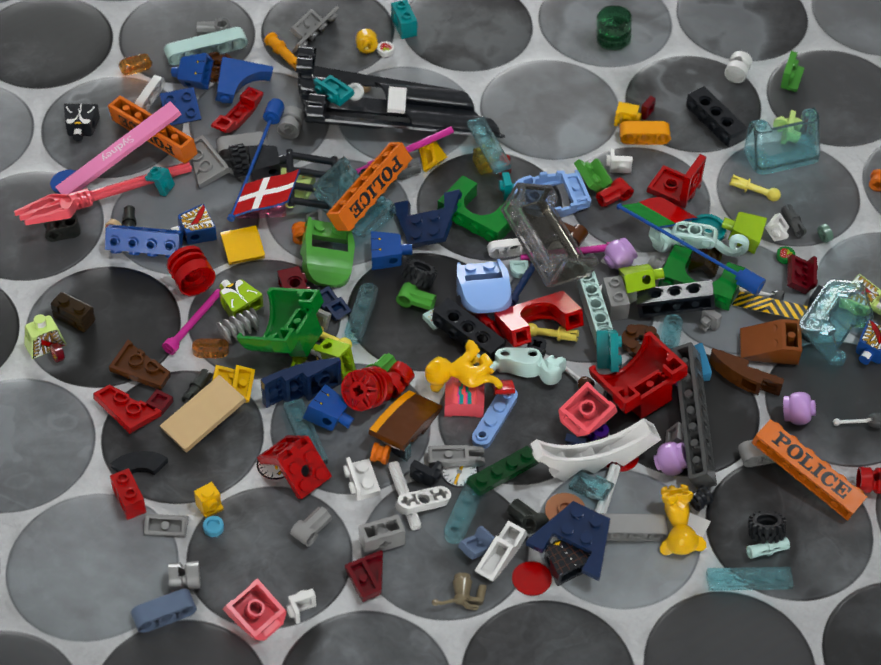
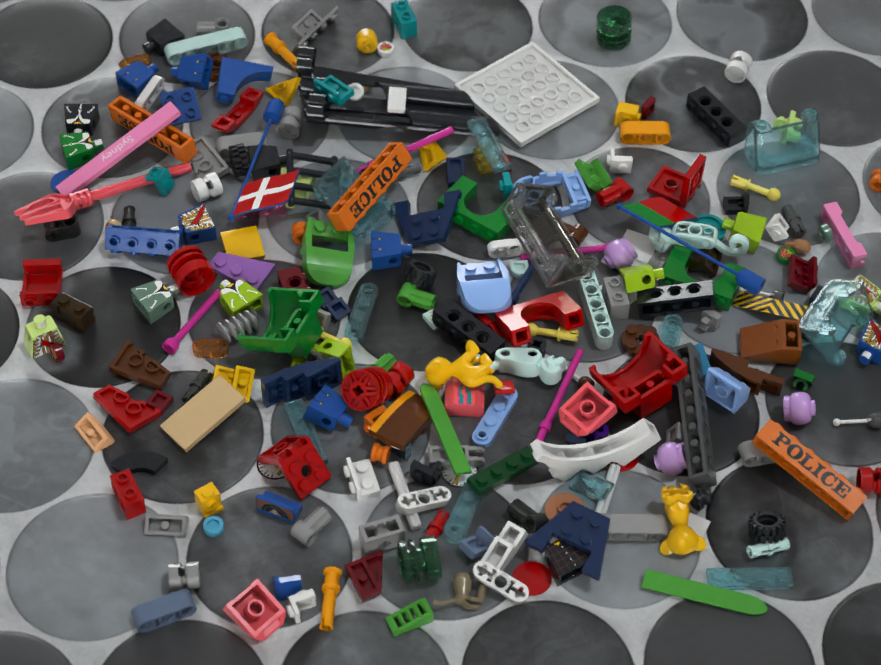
(41, 281): none -> red panel
(79, 148): none -> green torso
(94, 432): none -> light nougat slope
(135, 77): none -> blue torso
(154, 299): none -> sand green torso
(160, 36): none -> black torso
(200, 187): none -> white wheel
(237, 267): none -> medium lavender wing
(278, 507): none -> blue panel
(284, 90): none -> yellow tile
(286, 586): none -> blue tile
(331, 590): none -> light orange pin
(371, 417): none -> orange bracket
(415, 607): none -> bright green slope
(419, 559): none -> clear green wheel
(436, 526): none -> red pin
(445, 430): none -> bright green piece
(455, 169): none -> dark blue tile
(517, 584): none -> white beam
(527, 94): none -> white plate
(545, 425): none -> dark pink bar
(607, 350): teal bracket -> none
(641, 244): none -> white sticker
(703, 593): none -> bright green piece
(725, 389): none -> light blue slope
(736, 204): none -> black tile
(792, 73): bright green bracket -> none
(799, 246): none -> medium nougat cylinder
(803, 377): none -> green tile
(848, 246): none -> bright pink piece

